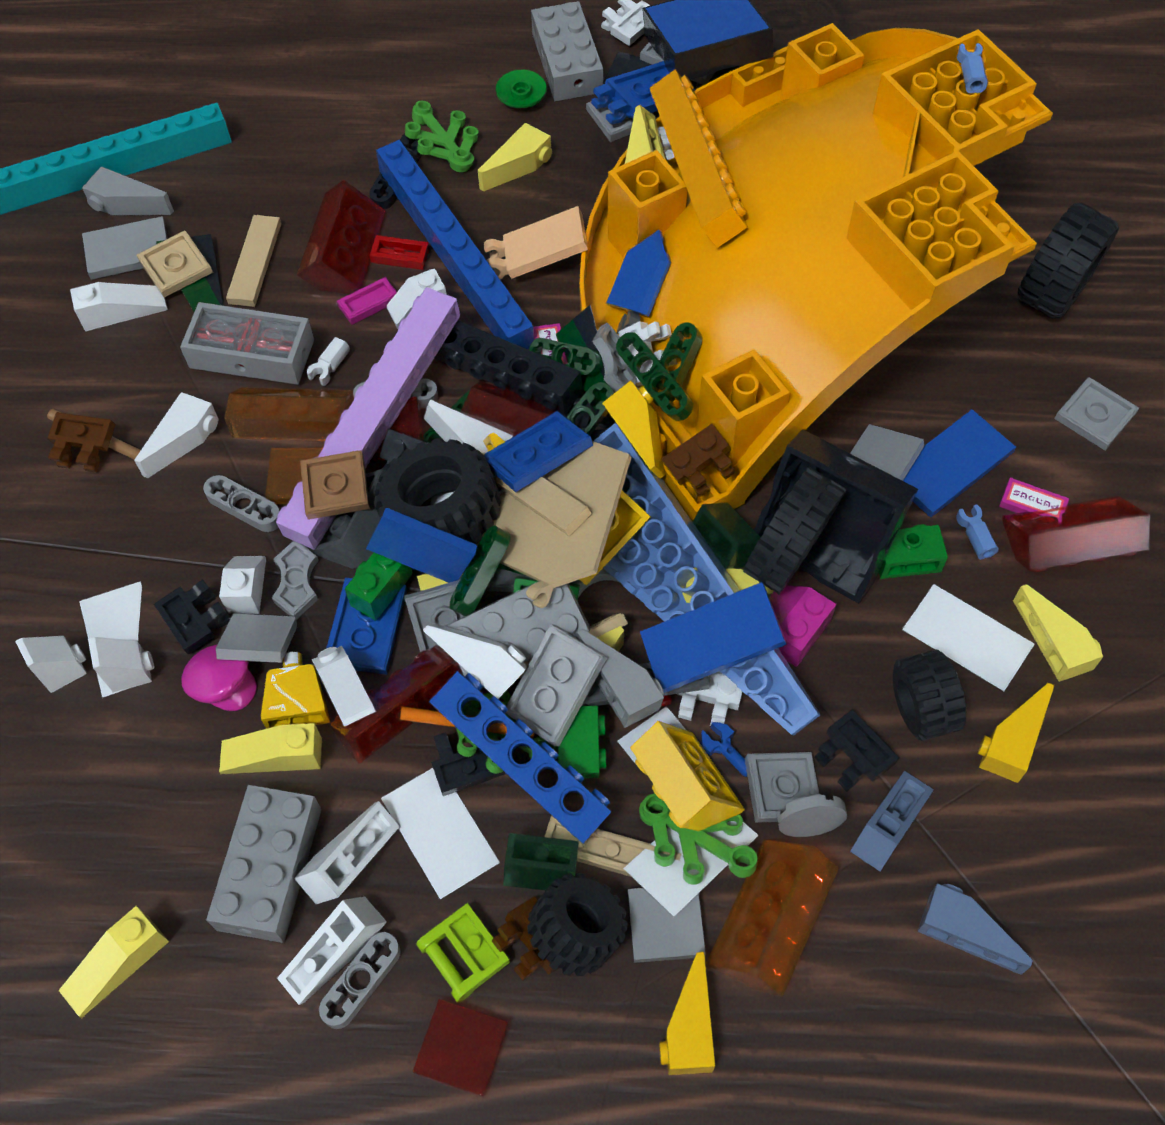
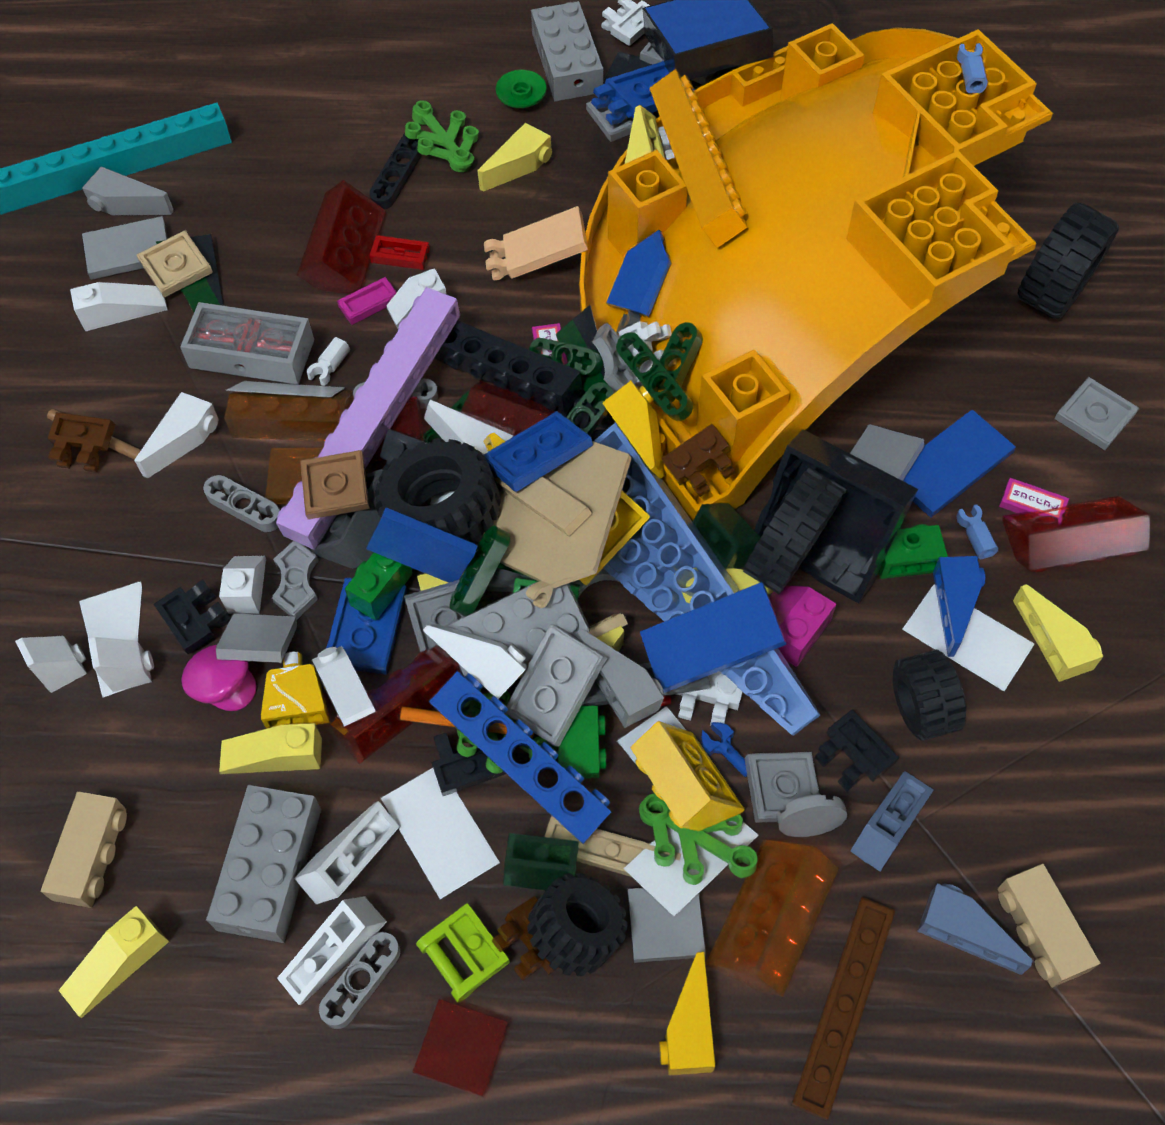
(84, 850): none -> tan brick
(253, 260): tan tile -> none
(289, 389): none -> white sticker
(454, 246): blue brick -> none
(843, 1009): none -> reddish brown tile
(957, 590): none -> blue slope
(1014, 739): yellow slope -> none
(1047, 926): none -> tan brick

